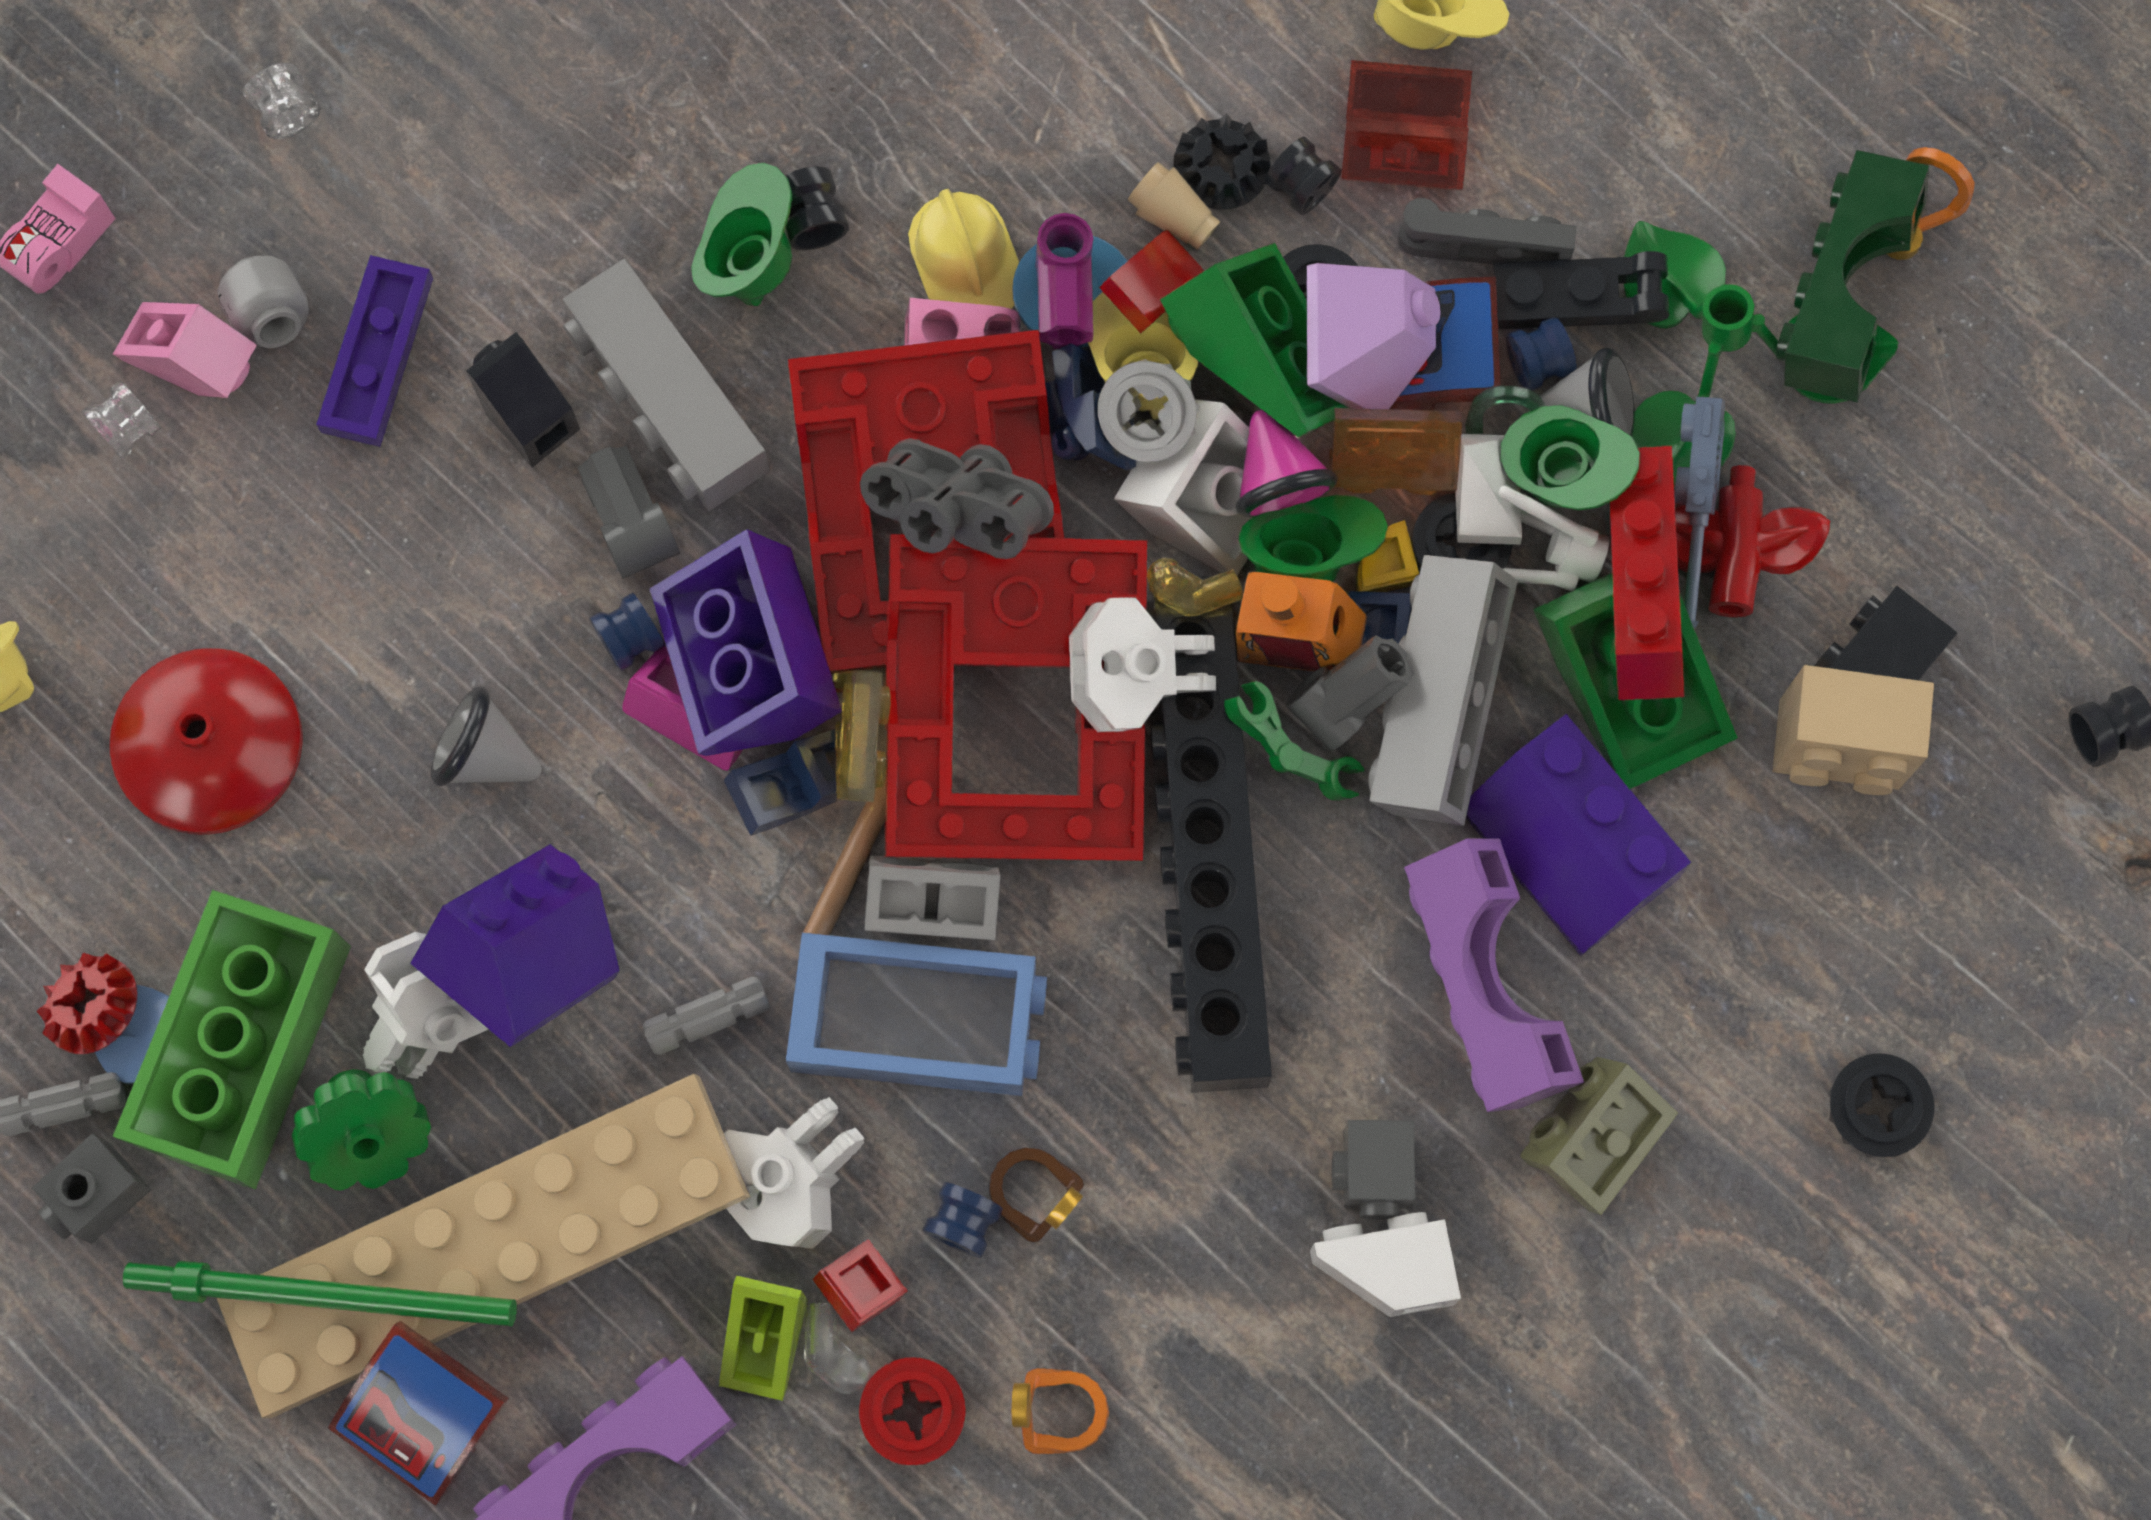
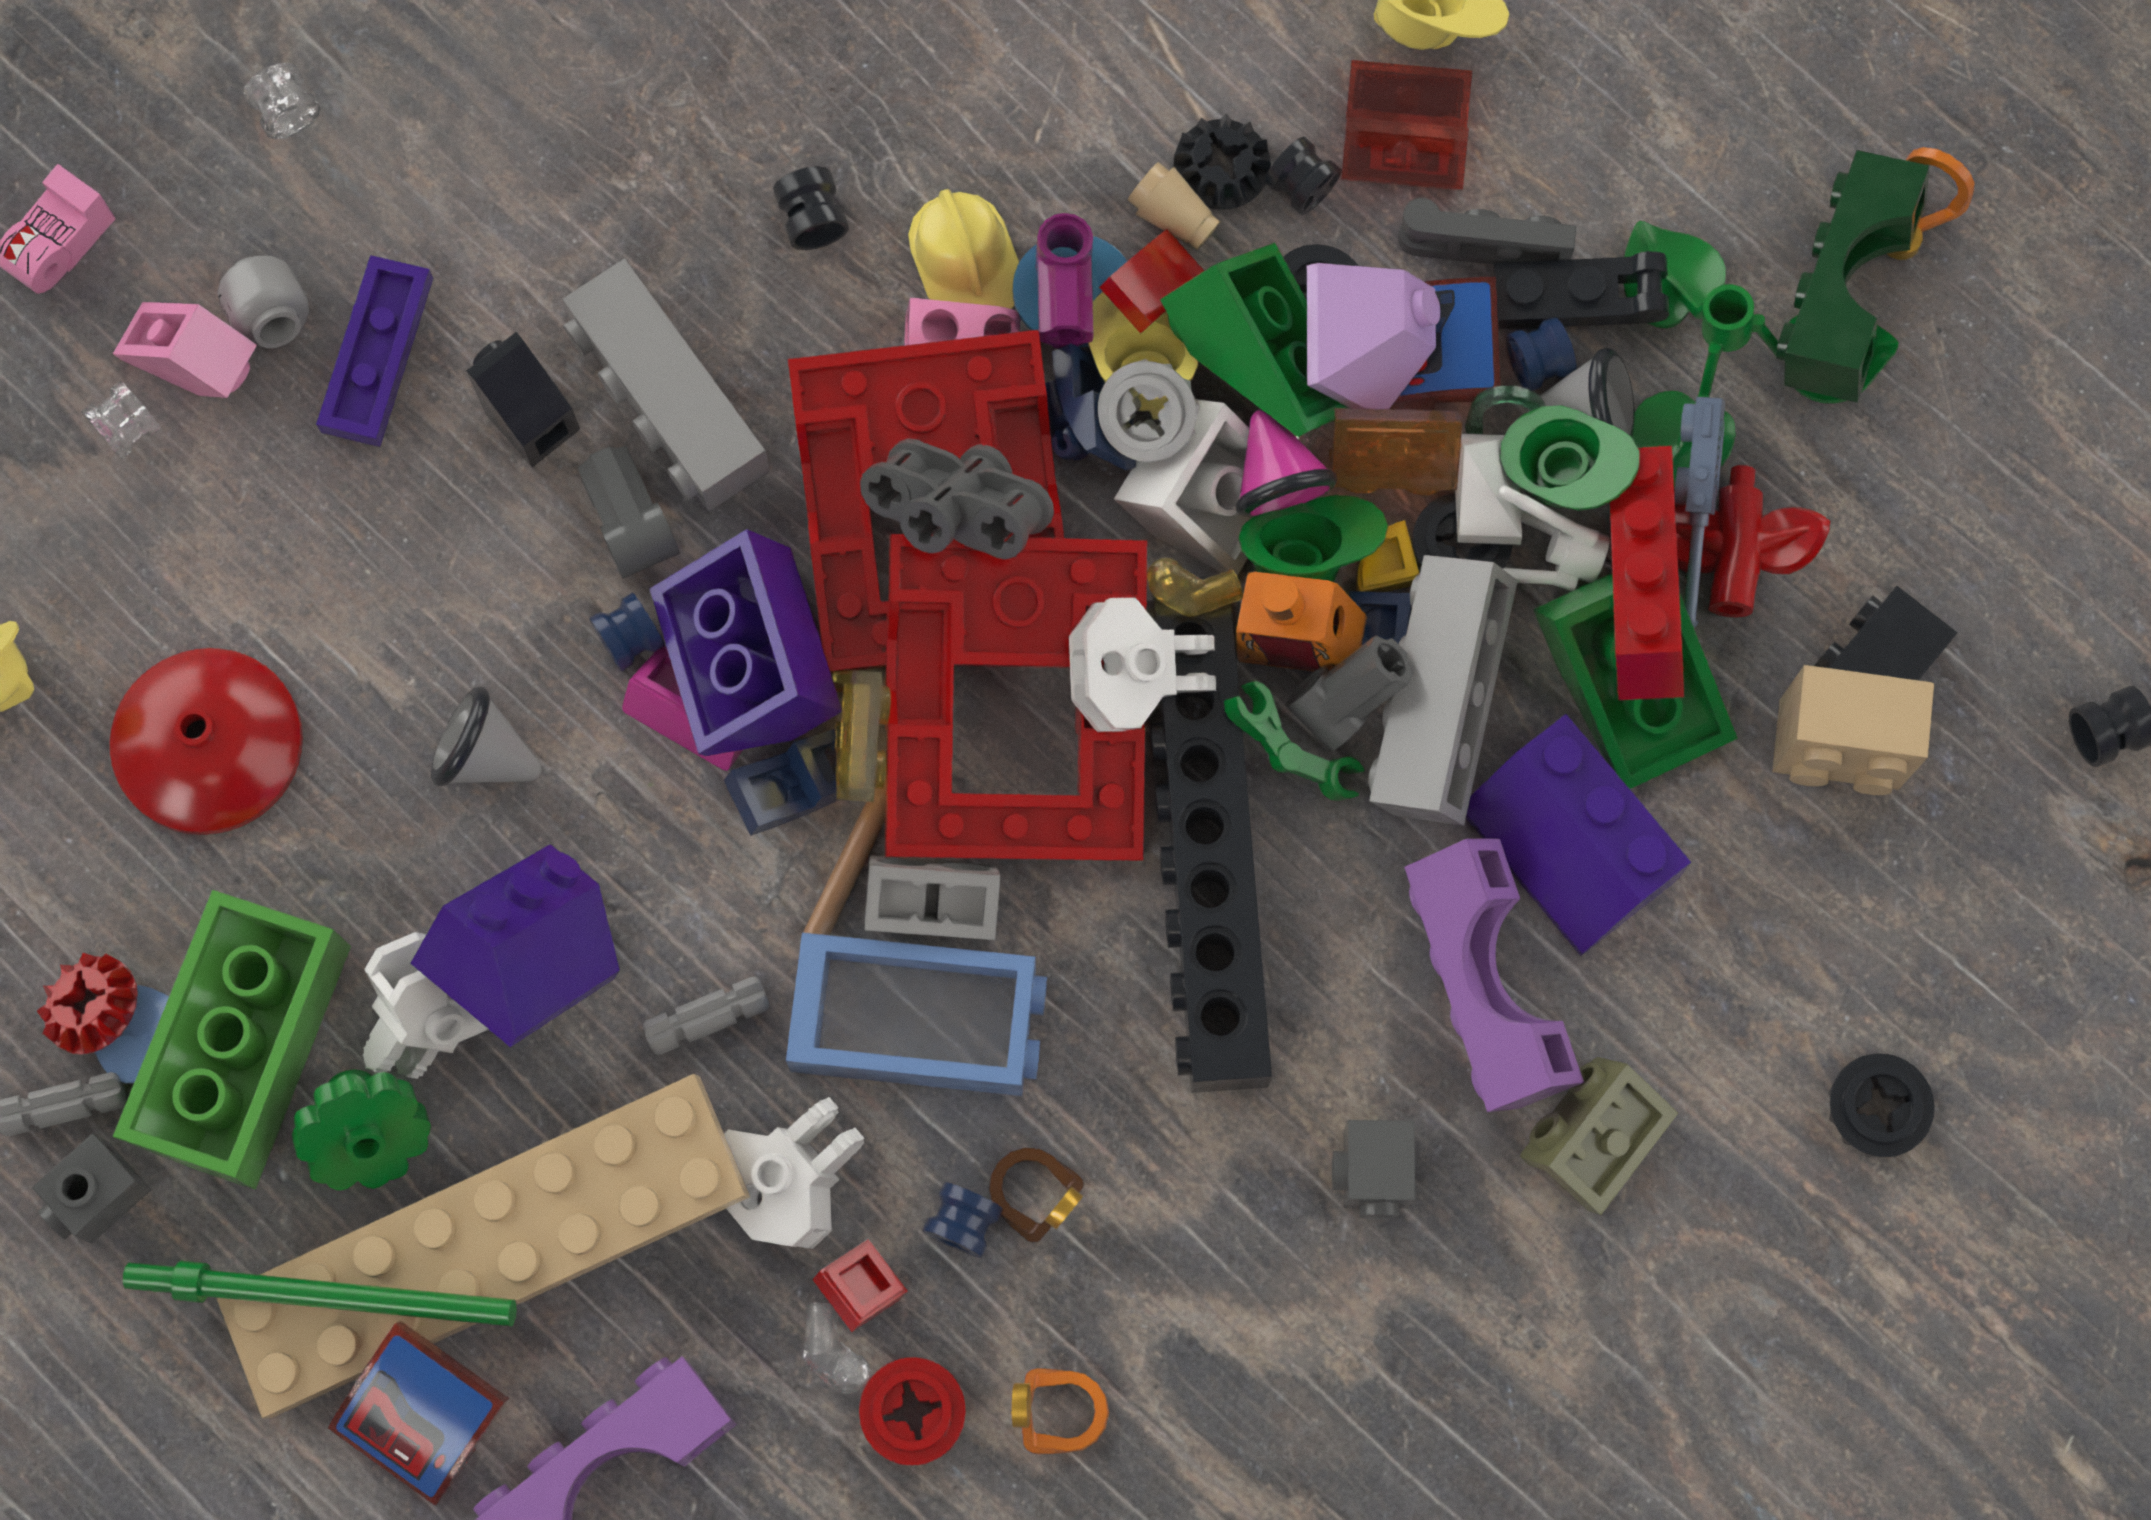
(744, 236): green piece -> none
(761, 1337): lime slope -> none
(1393, 1268): white slope -> none

